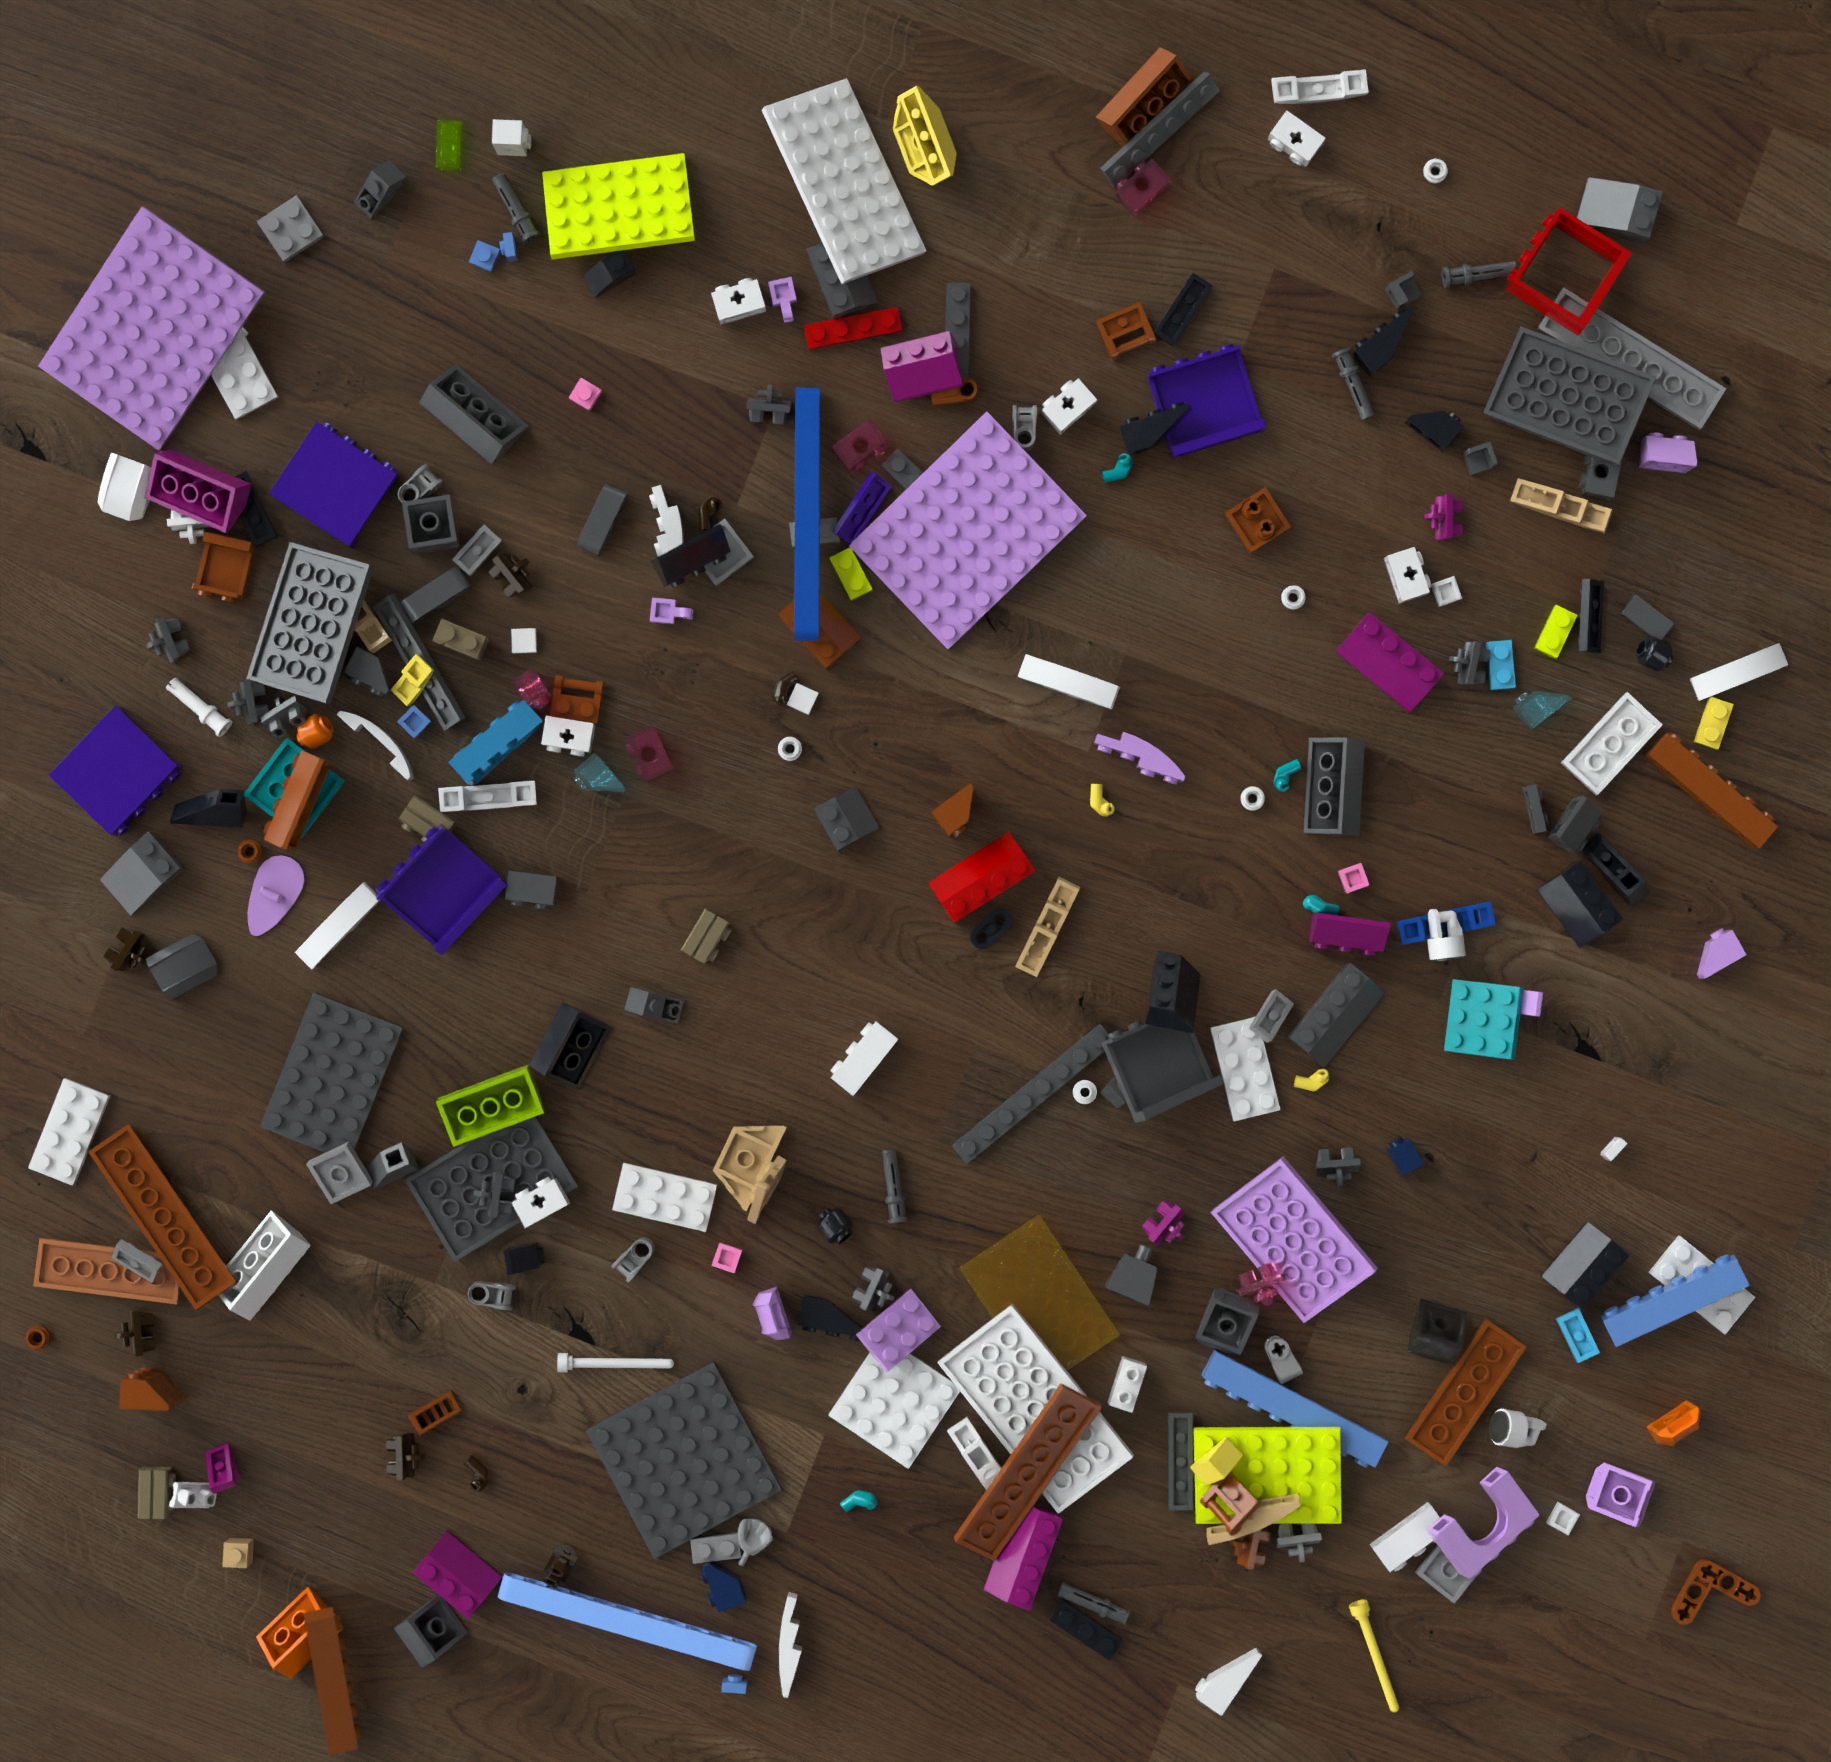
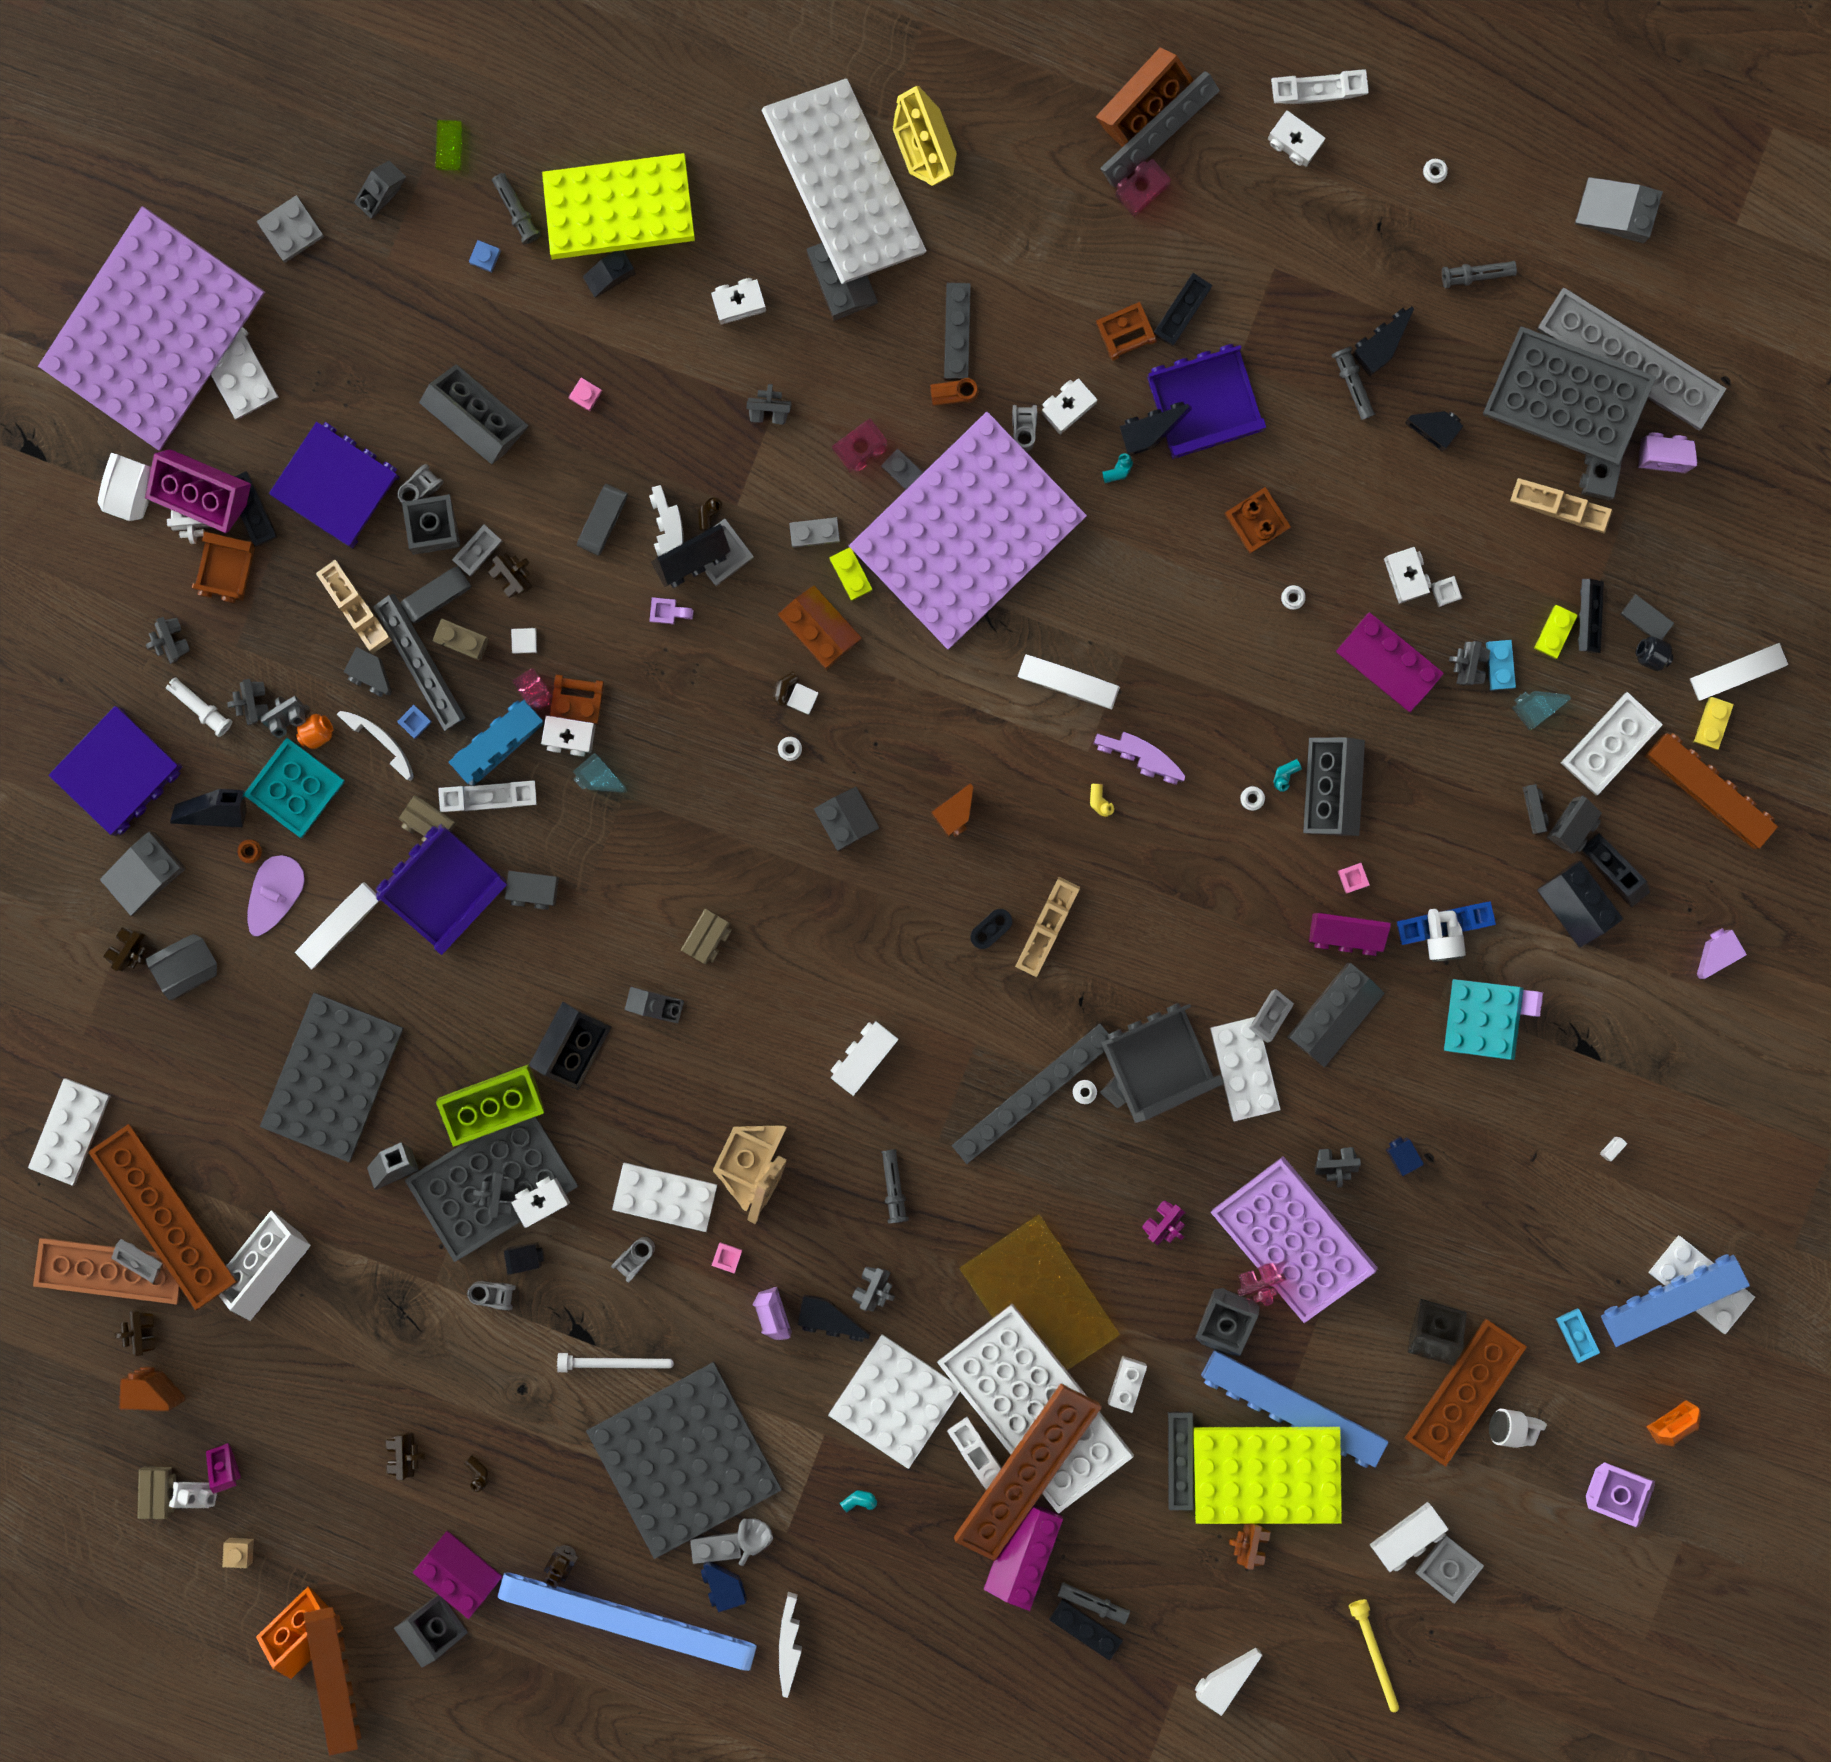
(30, 1337): dark orange plate -> none
(297, 801): dark orange slope -> none
(310, 622): plate -> none
(339, 1172): light grey plate -> none
(413, 681): light yellow slope -> none
(416, 1423): dark orange slope -> none
(508, 247): medium blue plate -> none
(510, 137): white brick -> none
(660, 764): clear pink brick -> none
(734, 1684): medium blue plate -> none
(783, 295): lavender plate -> none
(807, 513): blue beam -> none
(835, 1225): black head -> none
(853, 328): red plate -> none
(862, 508): dark purple plate -> none
(898, 1330): lavender plate -> none
(922, 366): magenta slope -> none
(981, 877): red slope -> none
(1134, 1276): dark grey torso -> none
(1173, 993): black slope -> none
(1217, 1462): light yellow slope -> none
(1236, 1497): plate -> none
(1266, 1514): tan slope -> none
(1284, 1362): light grey piece -> none
(1308, 1536): light grey hips -> none
(1314, 1082): light yellow arm -> none
(1318, 905): teal arm -> none
(1403, 290): dark grey panel -> none
(1442, 517): magenta hips -> none
(1480, 458): dark grey panel -> none
(1513, 1516): lavender arch -> none
(1563, 1518): white tile -> none
(1585, 1265): slope -> none
(1590, 238): red window -> none
(1705, 1584): dark orange beam -> none

